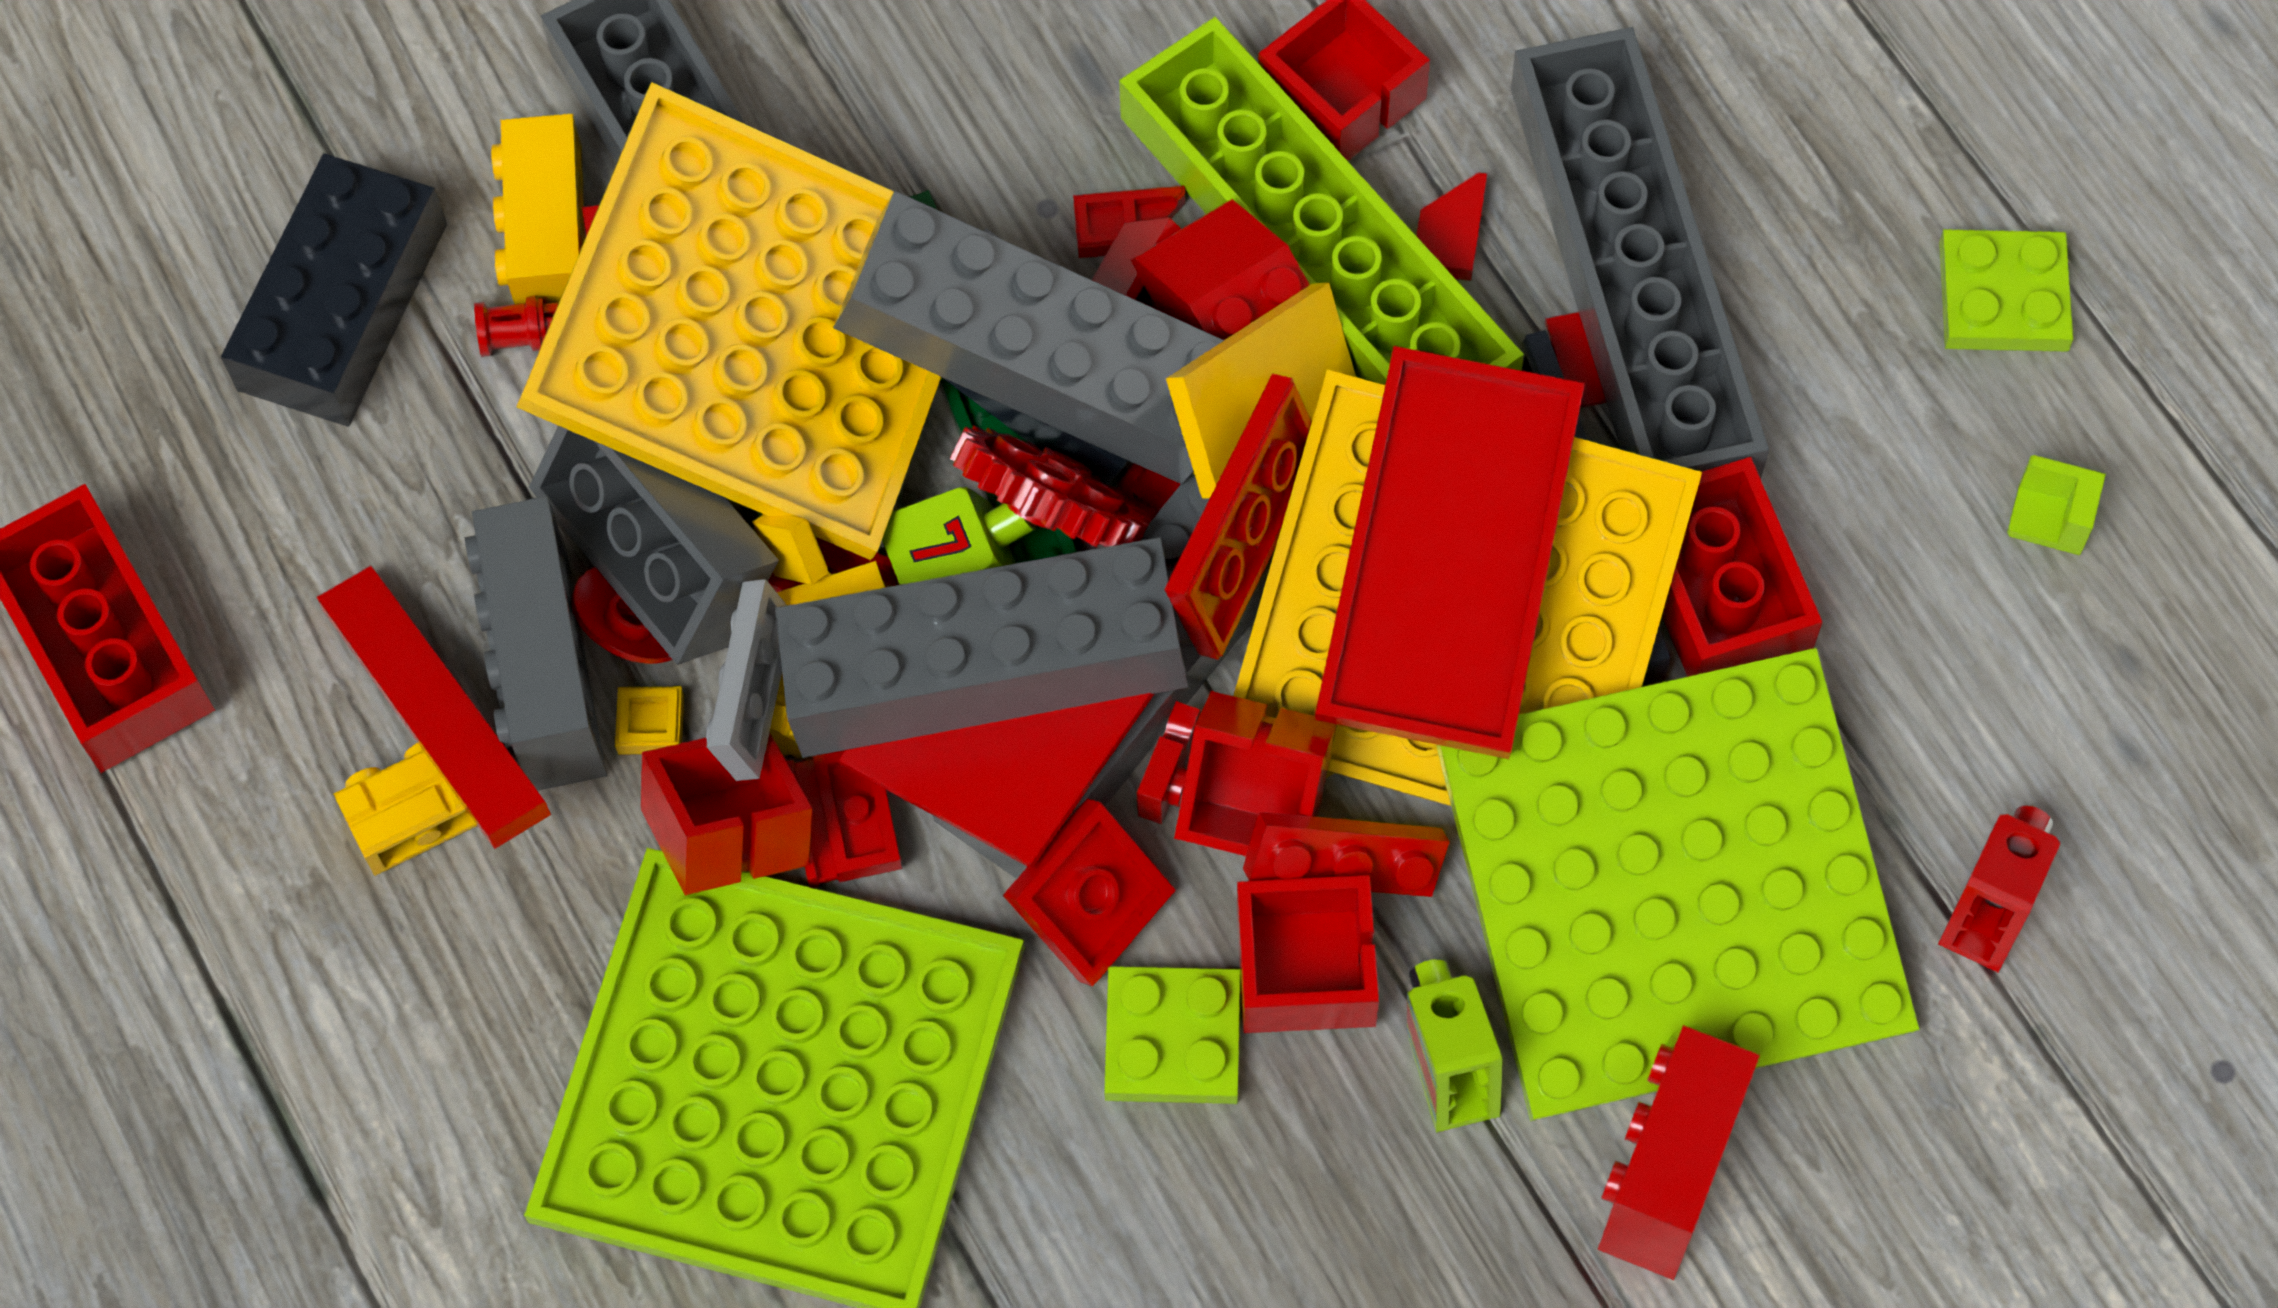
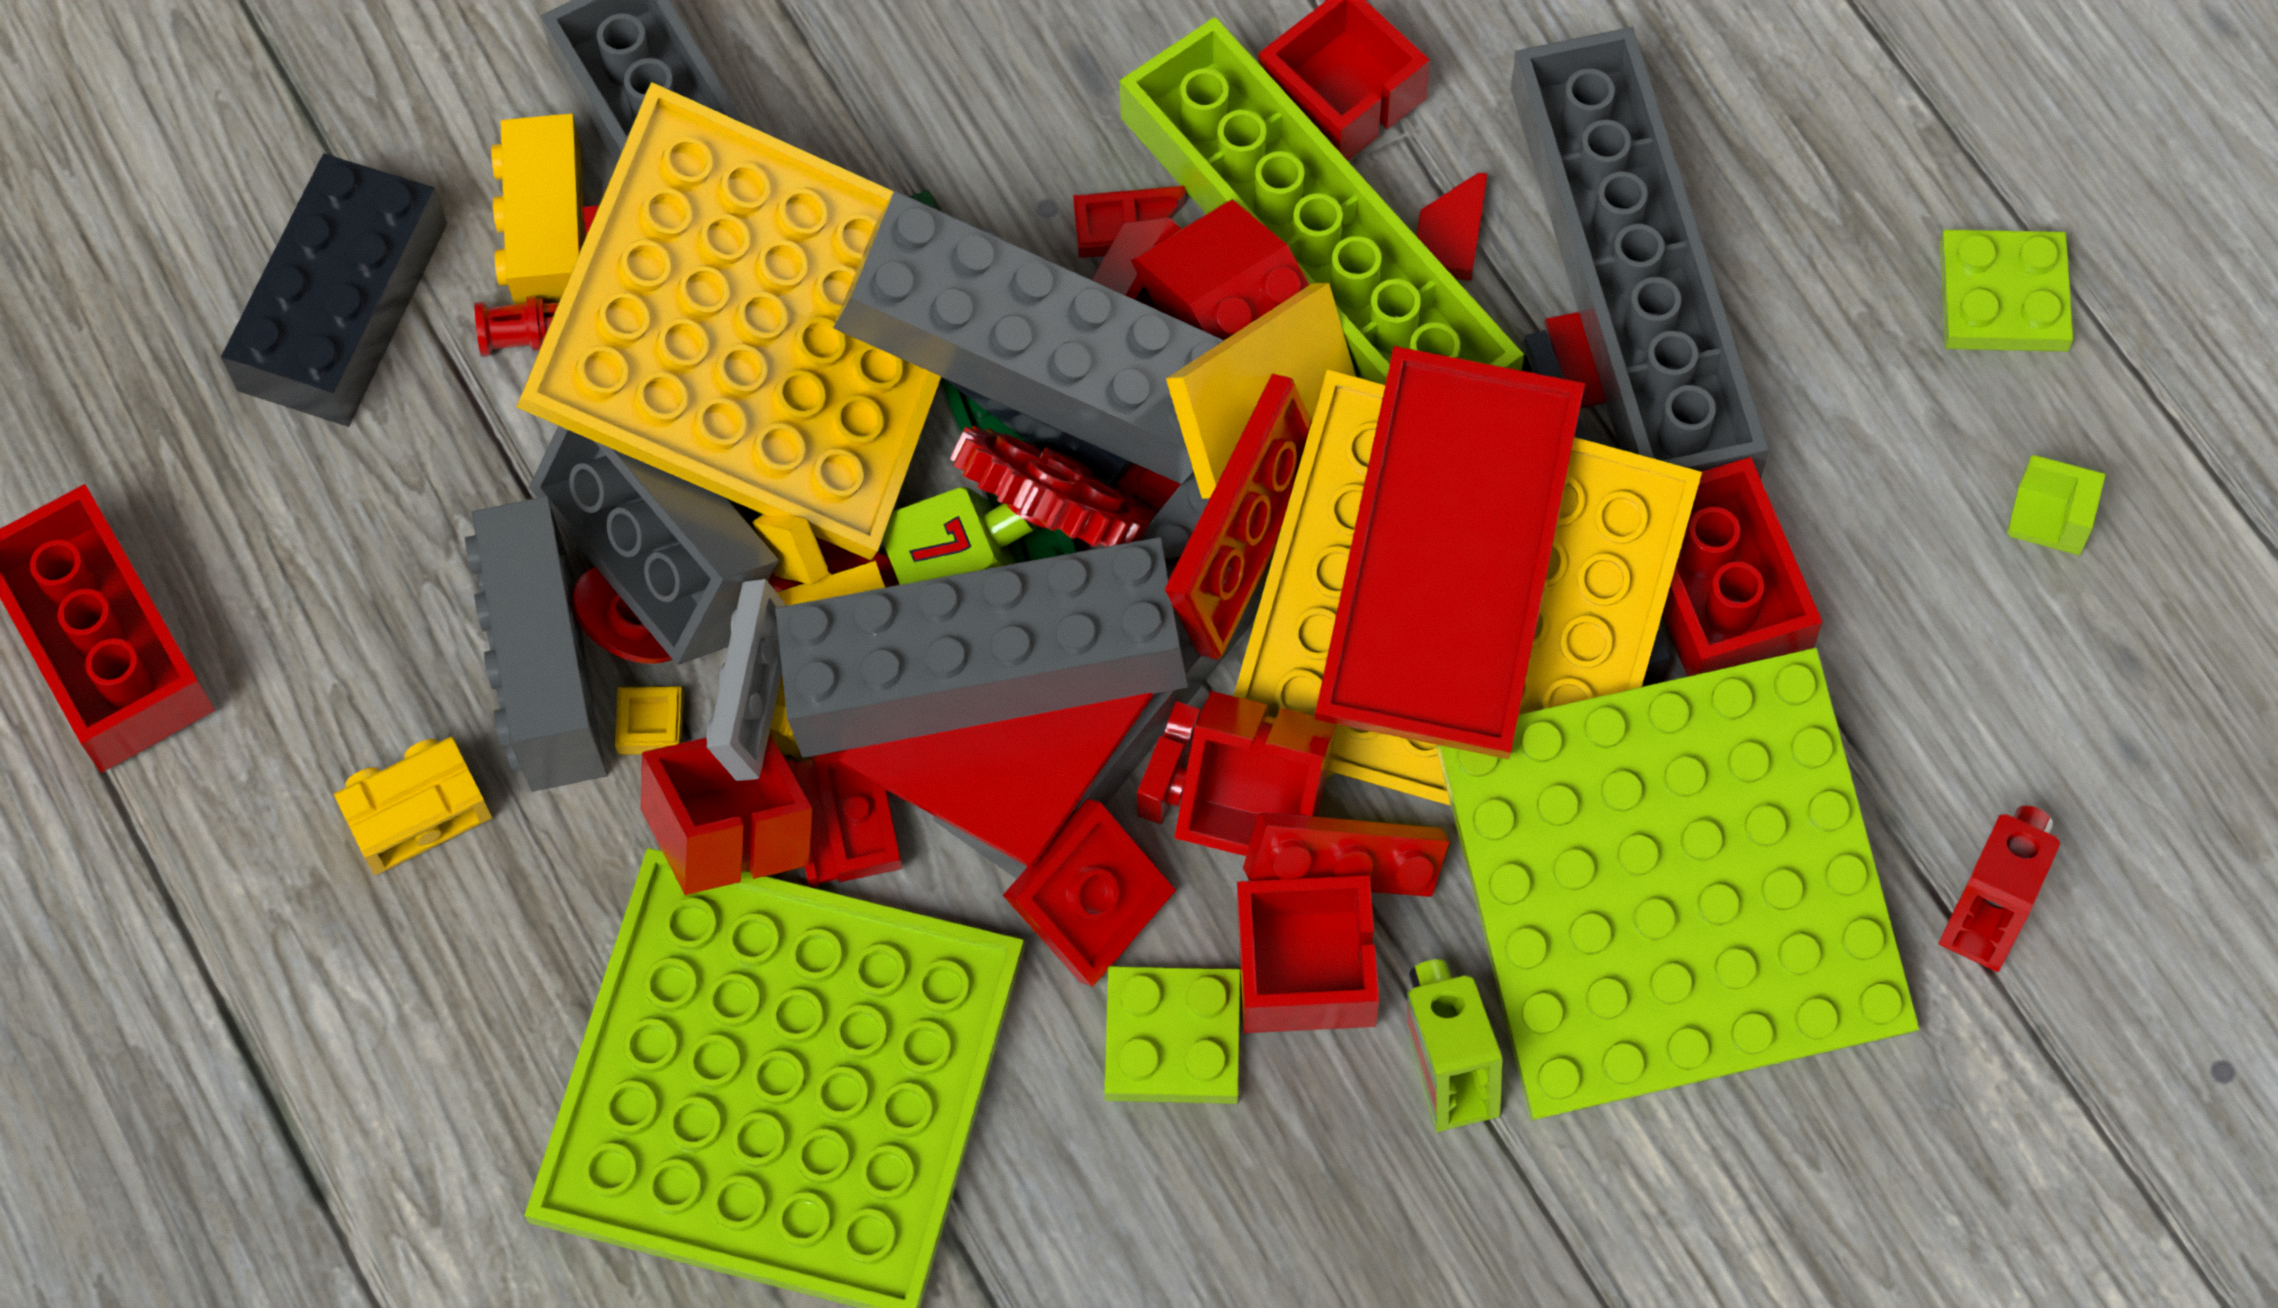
(434, 707): red tile -> none
(1675, 1150): red wedge -> none

